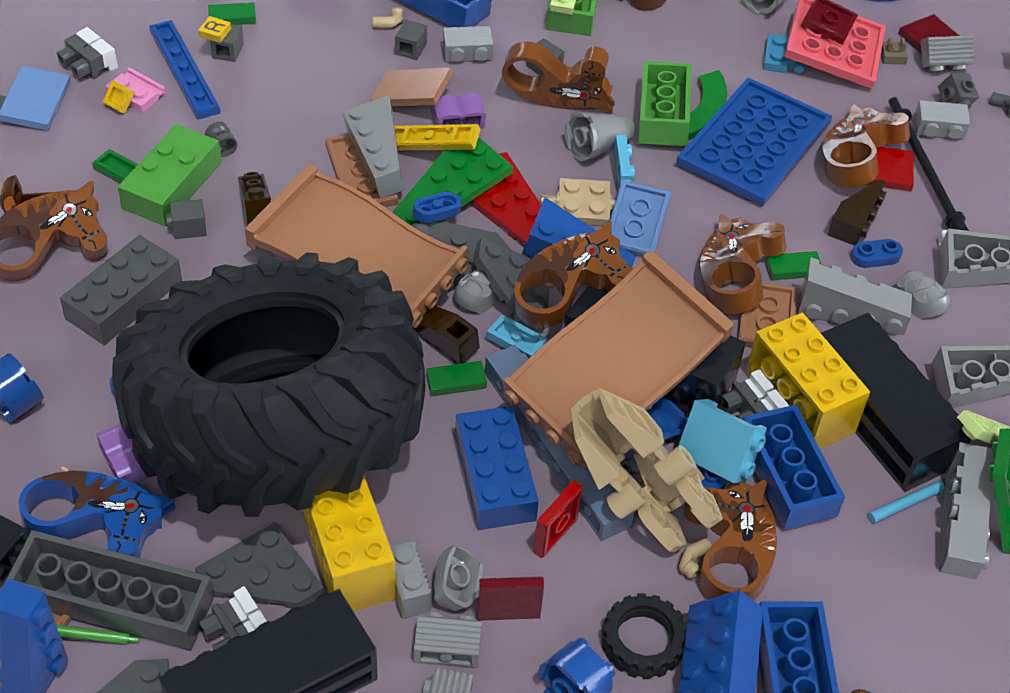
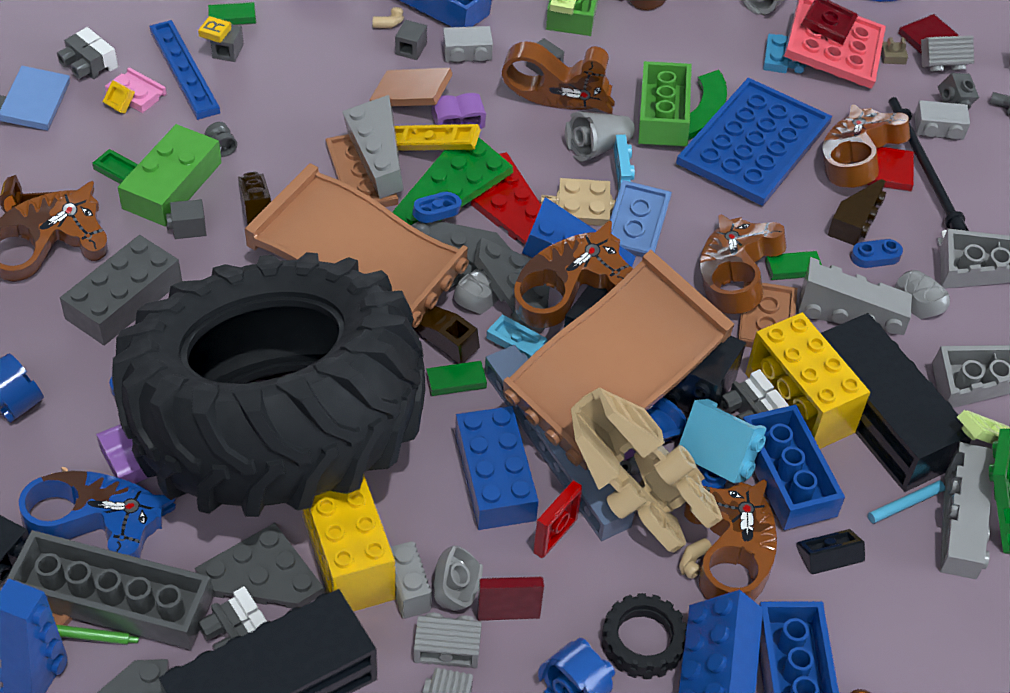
(832, 551): none -> black slope

